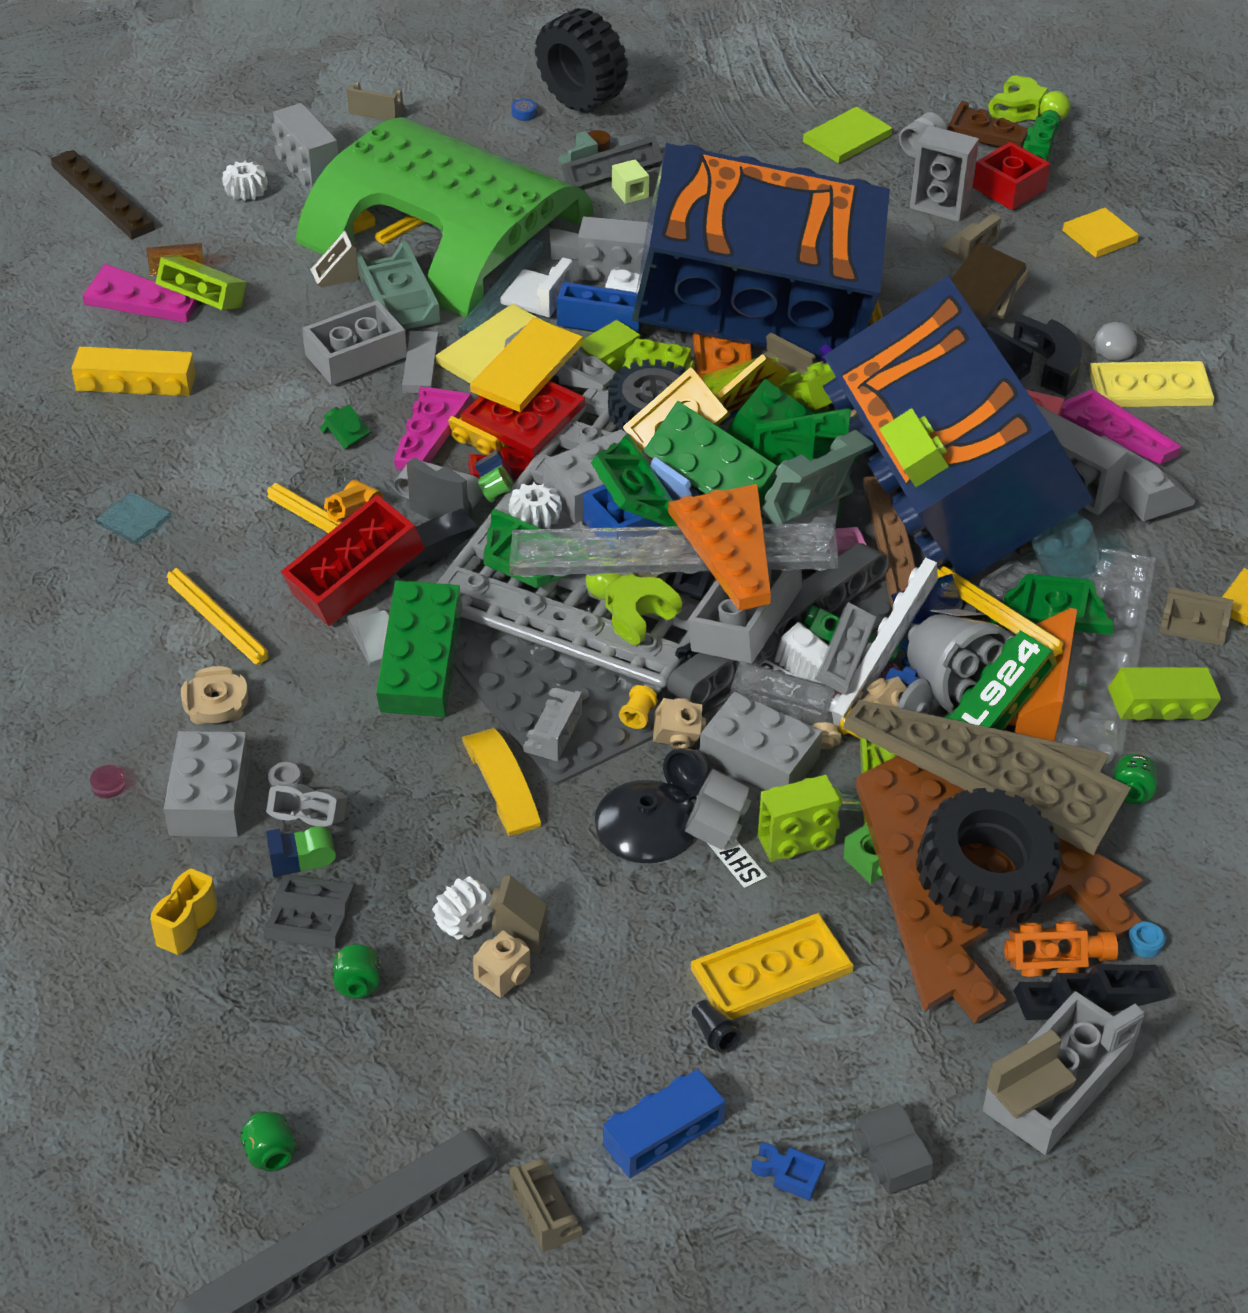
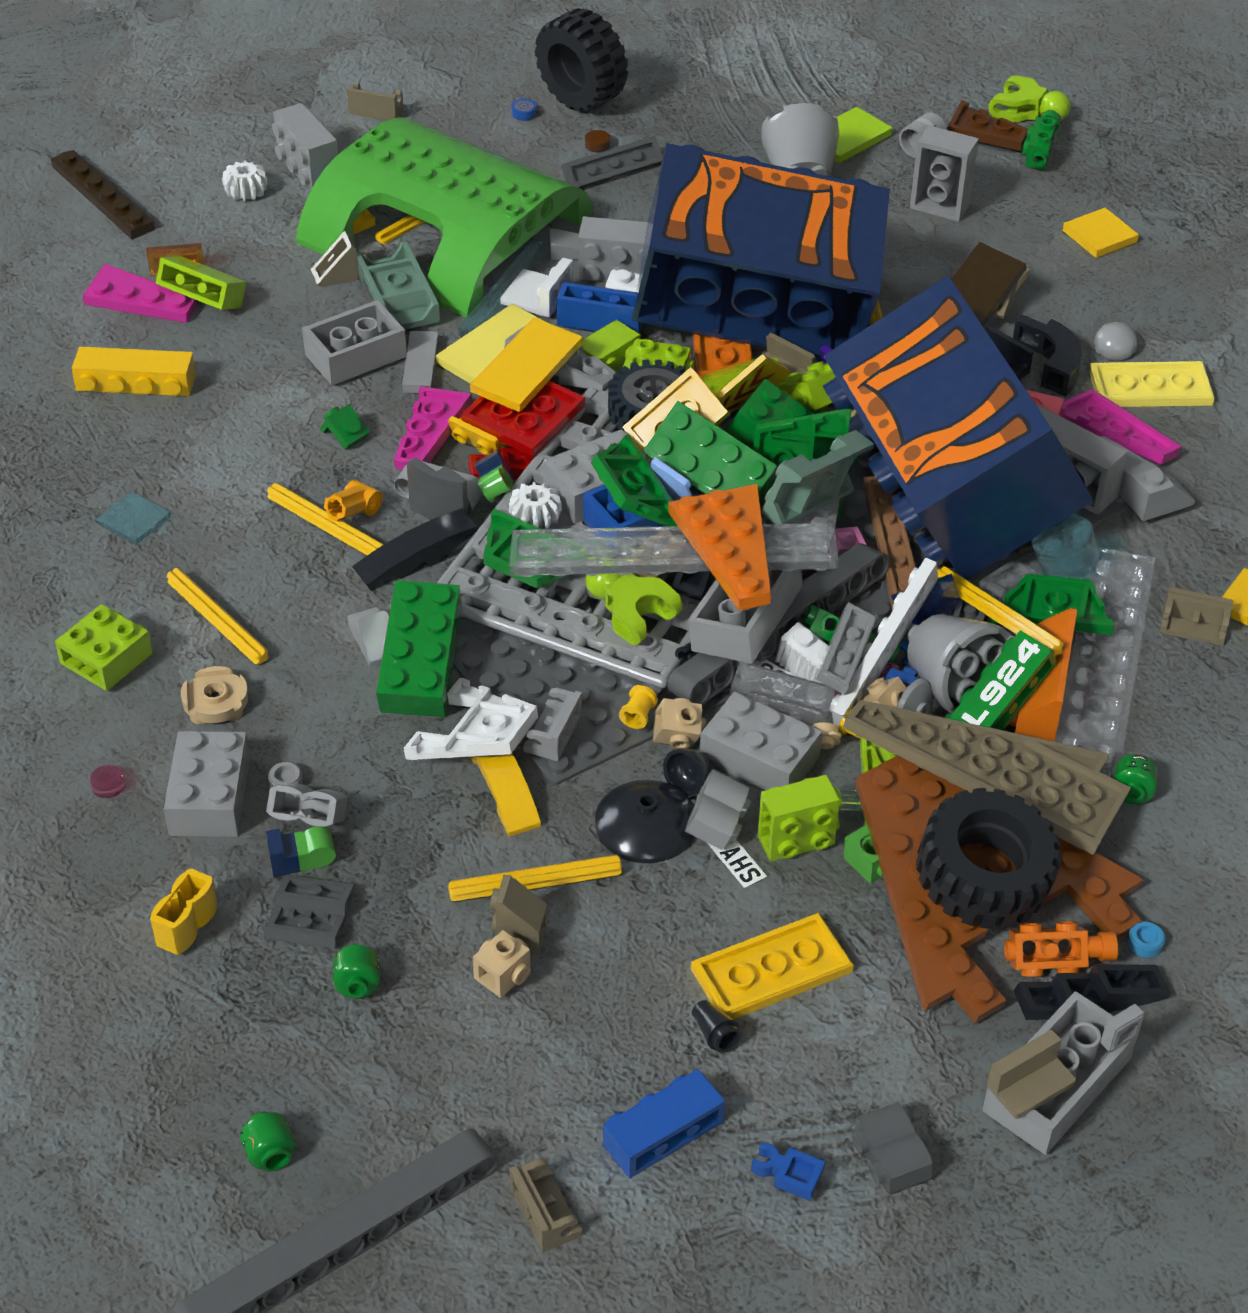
(104, 647): none -> lime brick
(353, 560): red brick -> none
(463, 908): white gear -> none
(488, 727): none -> white wing
(537, 877): none -> yellow axle
(584, 147): sand green panel -> none
(630, 181): yellowish green brick -> none
(801, 138): none -> light grey cone
(914, 448): lime brick -> none
(957, 612): white sticker -> none
(966, 240): dark tan panel -> none
(1011, 175): red brick -> none
(1164, 693): lime brick -> none

